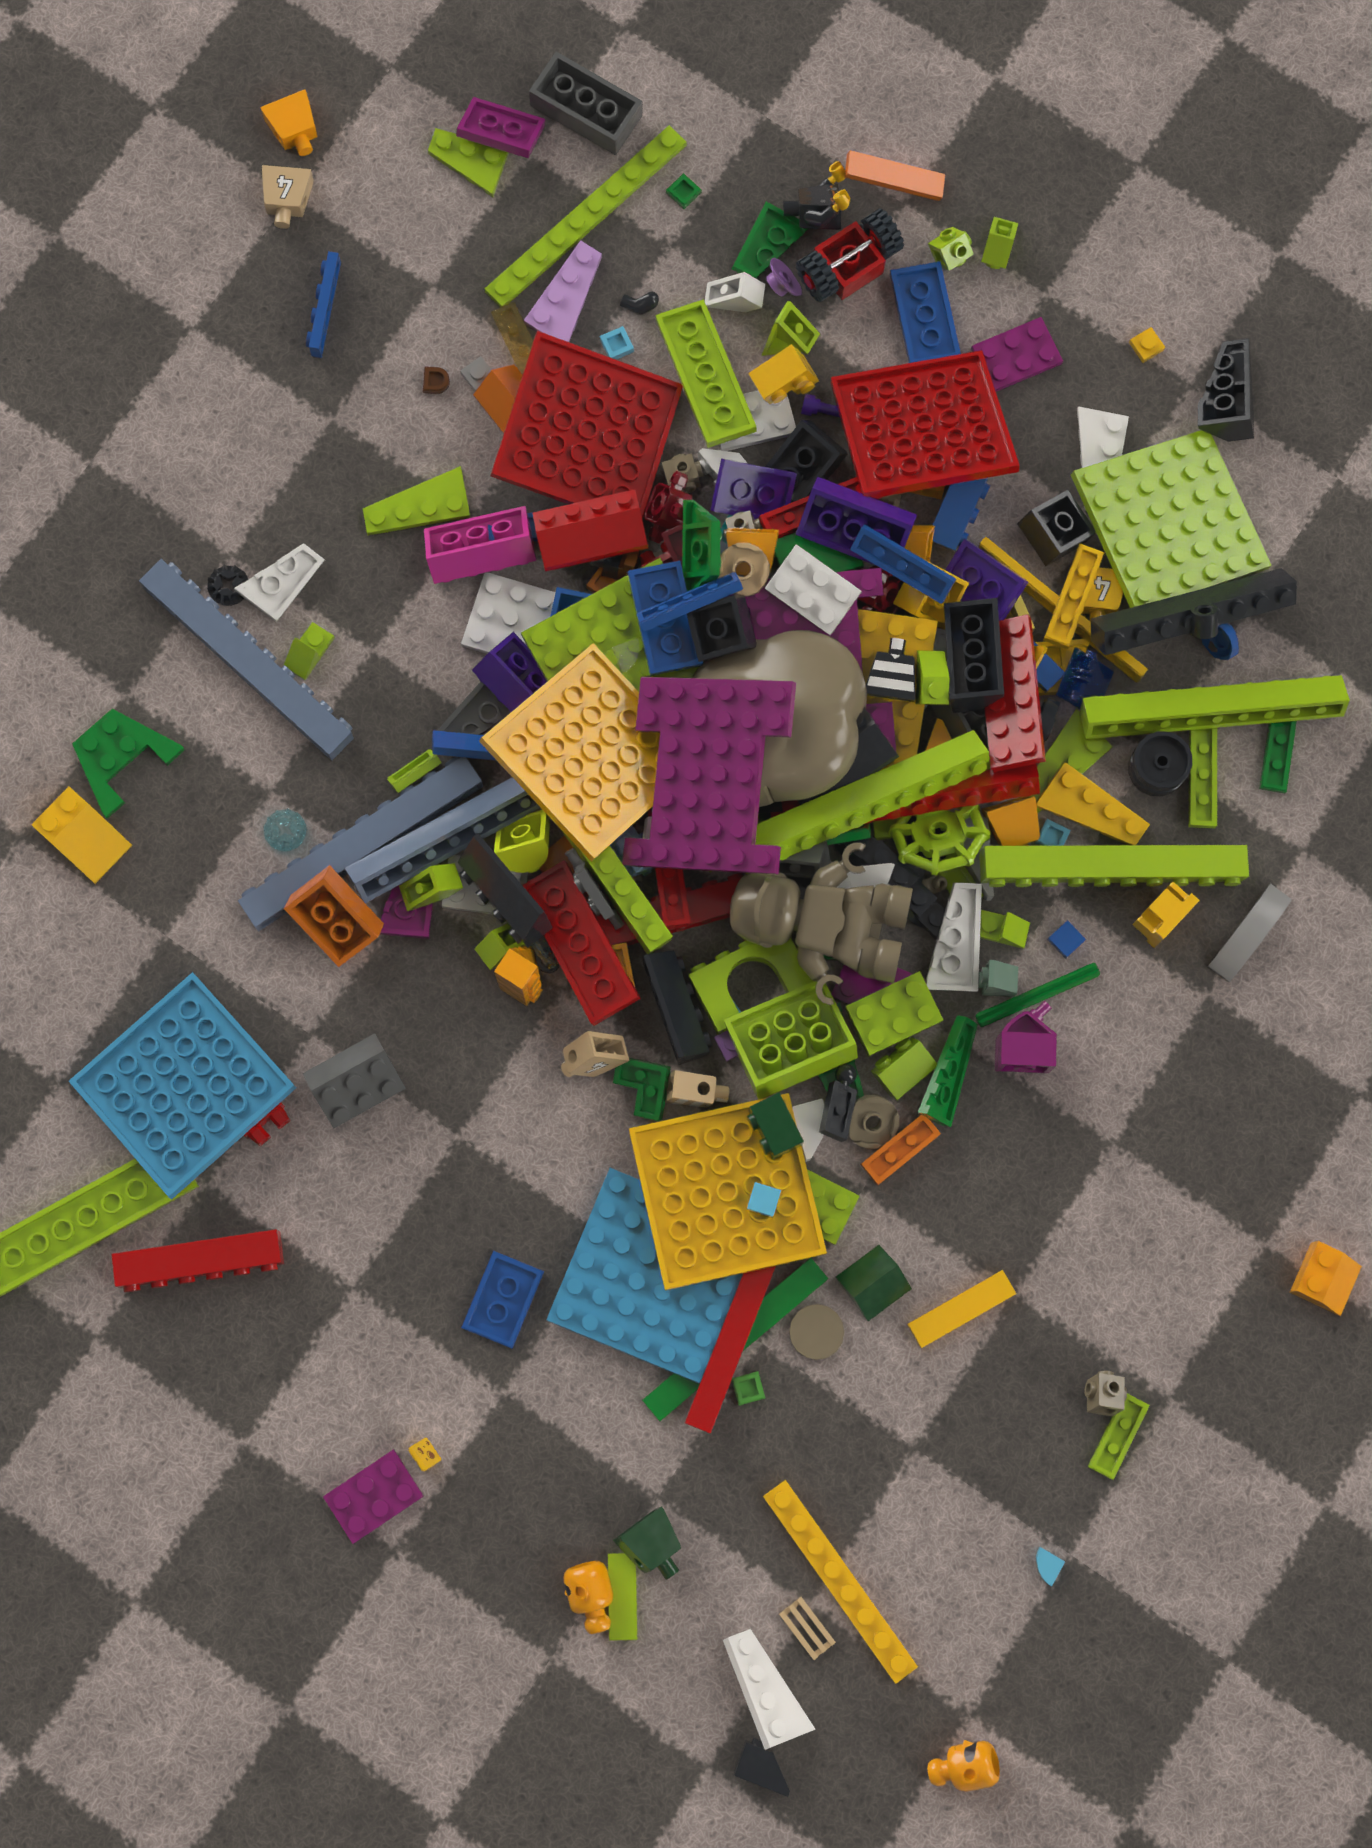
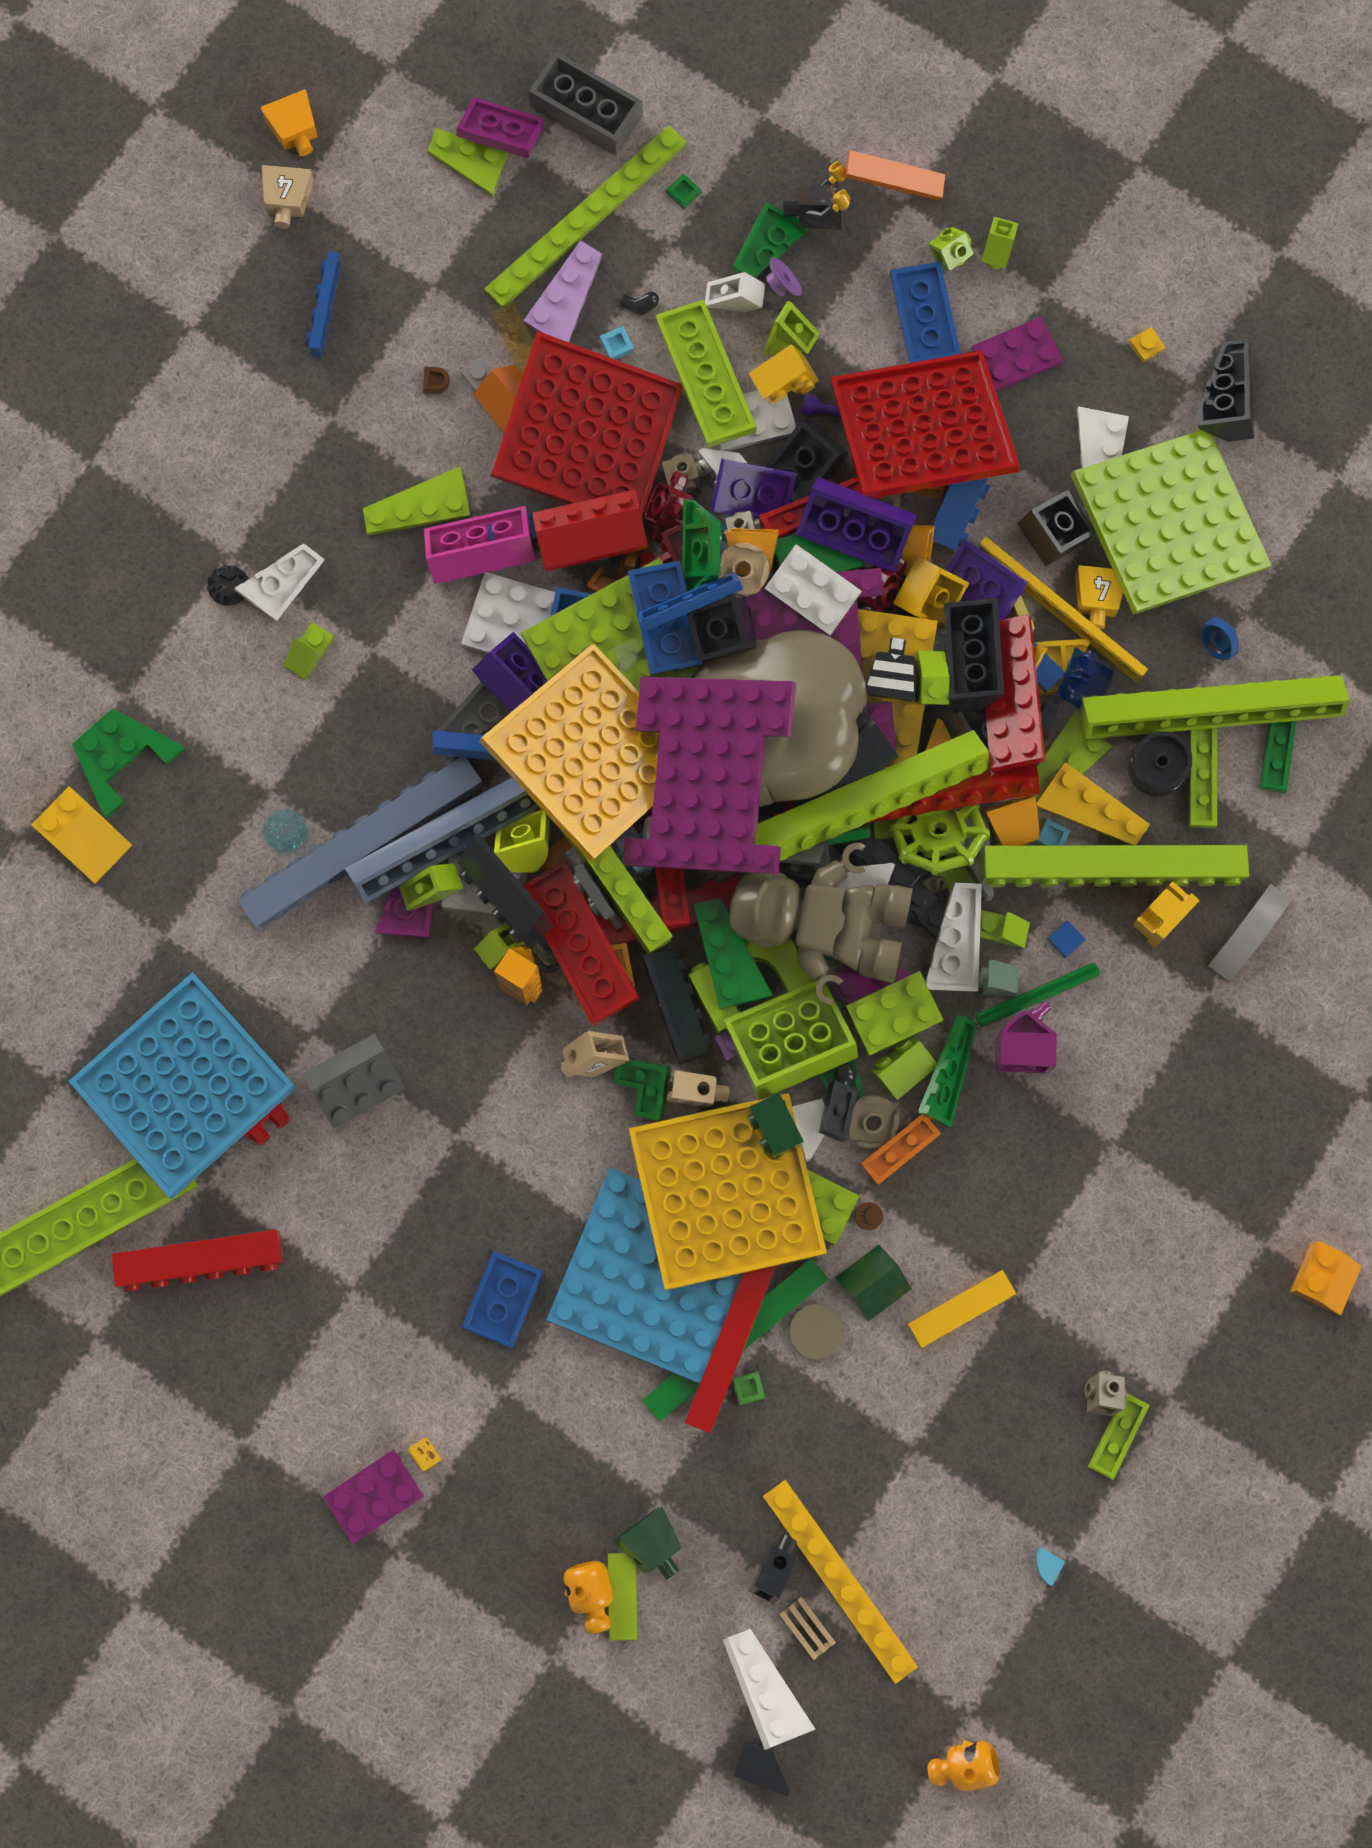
(247, 659): sand blue brick -> none
(334, 916): orange brick -> none
(414, 770): lime tile -> none
(730, 963): none -> green wing
(763, 1199): medium azure tile -> none
(769, 1580): none -> black torso
(850, 257): brick -> none
(869, 1216): none -> reddish brown tile
(903, 564): blue plate -> none
(1073, 596): yellow tile -> none
(1193, 612): black hinge -> none

